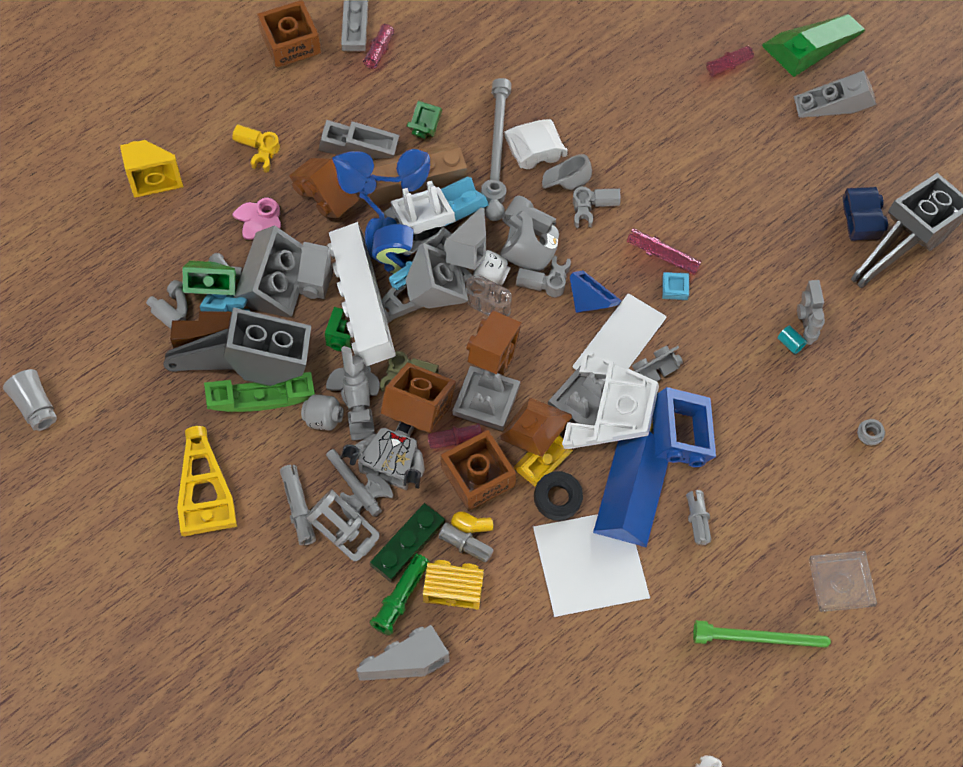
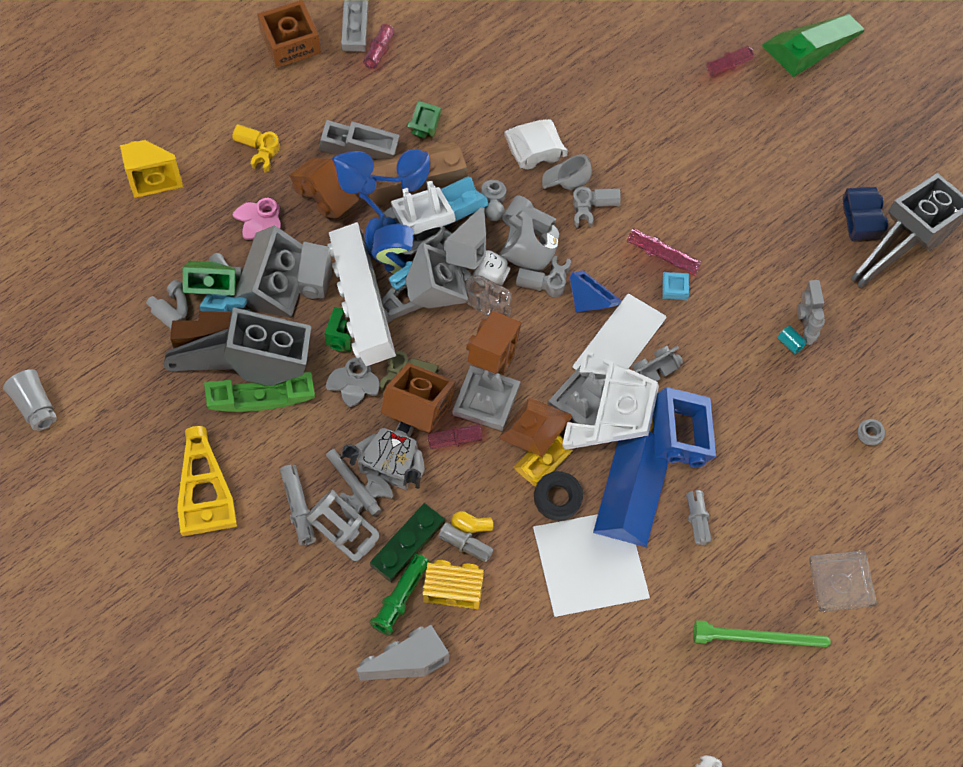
(322, 412): light grey head -> none
(357, 396): light grey piece -> none
(478, 470): dark orange brick -> none
(501, 90): light grey piece -> none
(838, 97): light grey slope -> none

